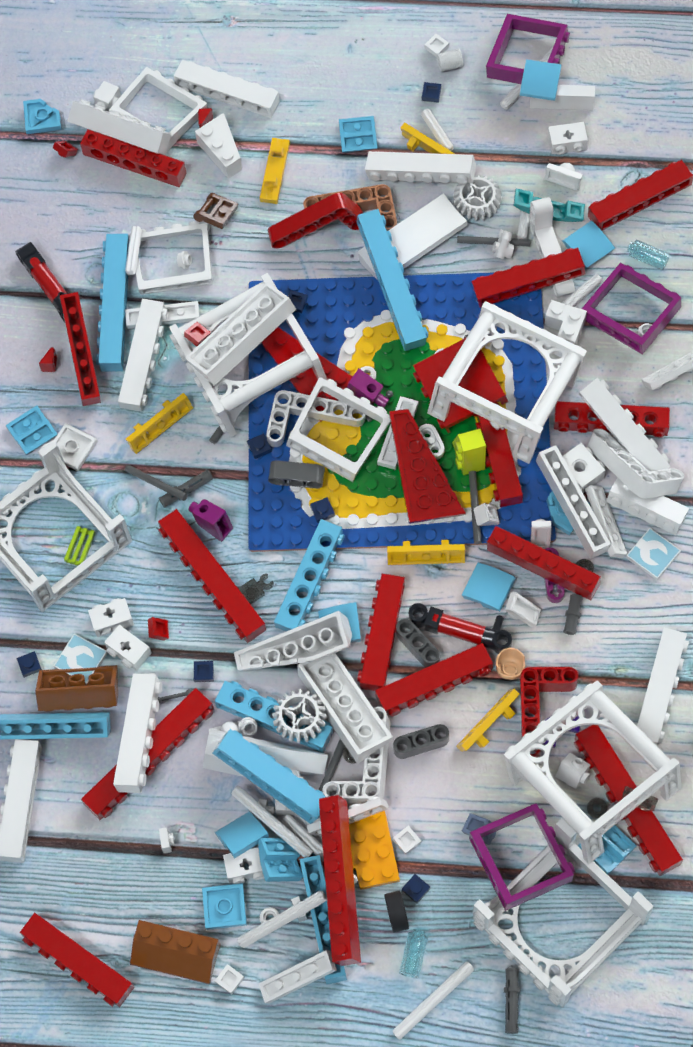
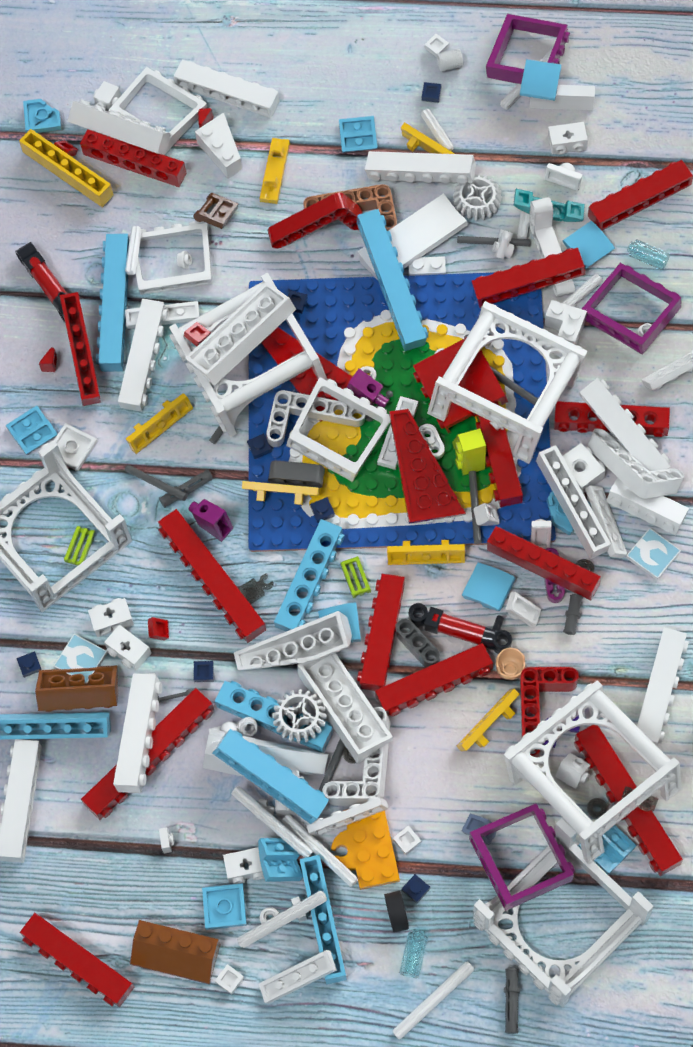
(66, 168): none -> yellow brick
(241, 834): medium azure slope -> none
(299, 491): none -> yellow hinge
(339, 881): red brick -> none
(360, 591): none -> lime tile
(427, 266): none -> white plate
(427, 734): dark grey beam -> none
(513, 386): none -> dark grey bar

